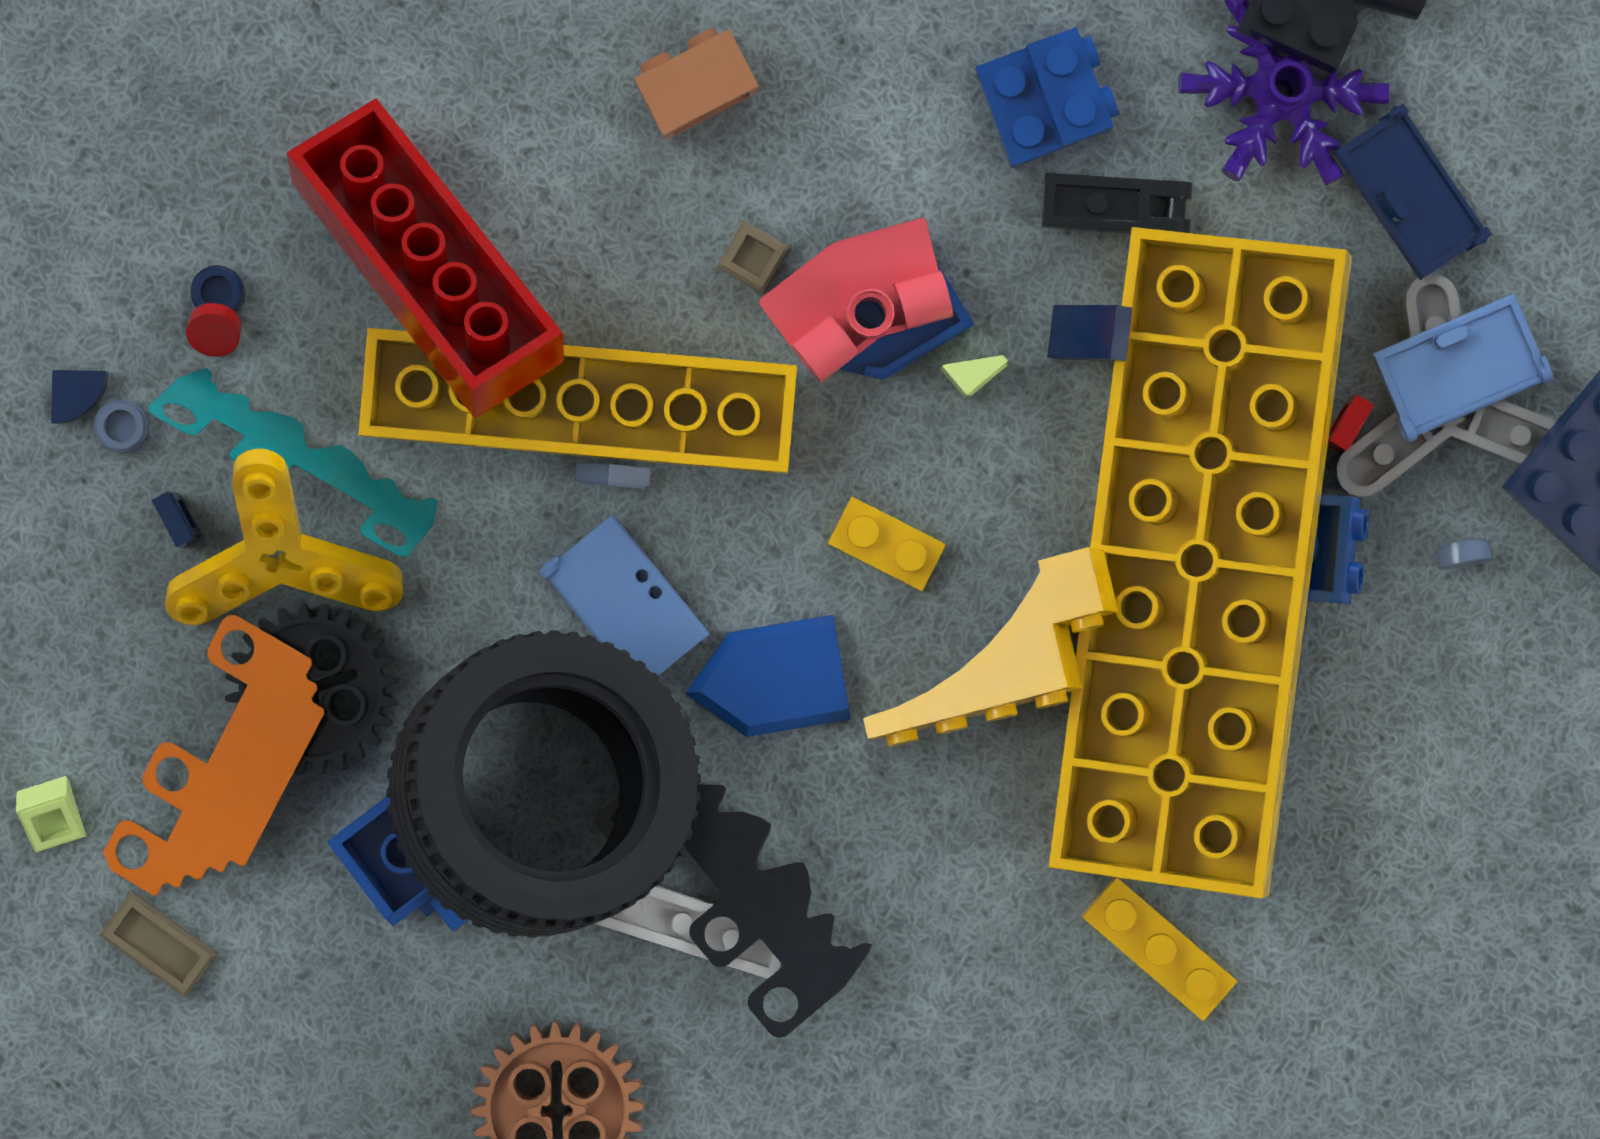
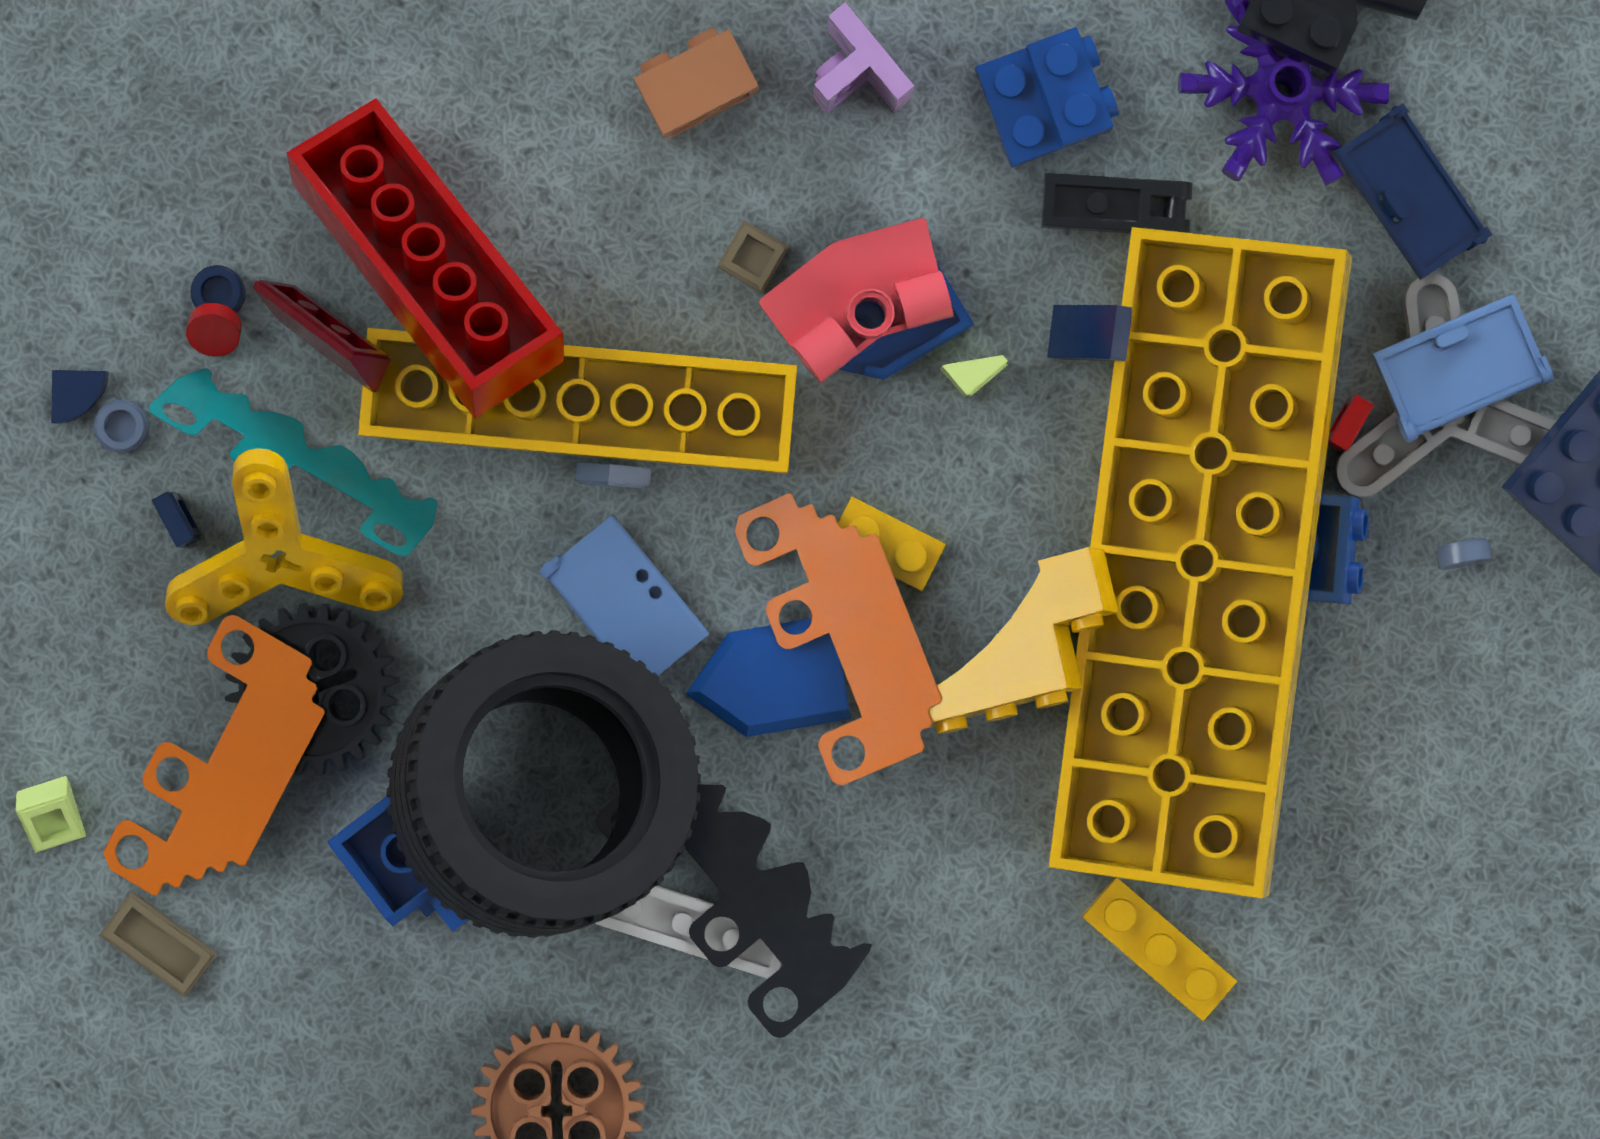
(325, 332): none -> dark red slope
(864, 62): none -> lavender bracket
(864, 613): none -> orange piece

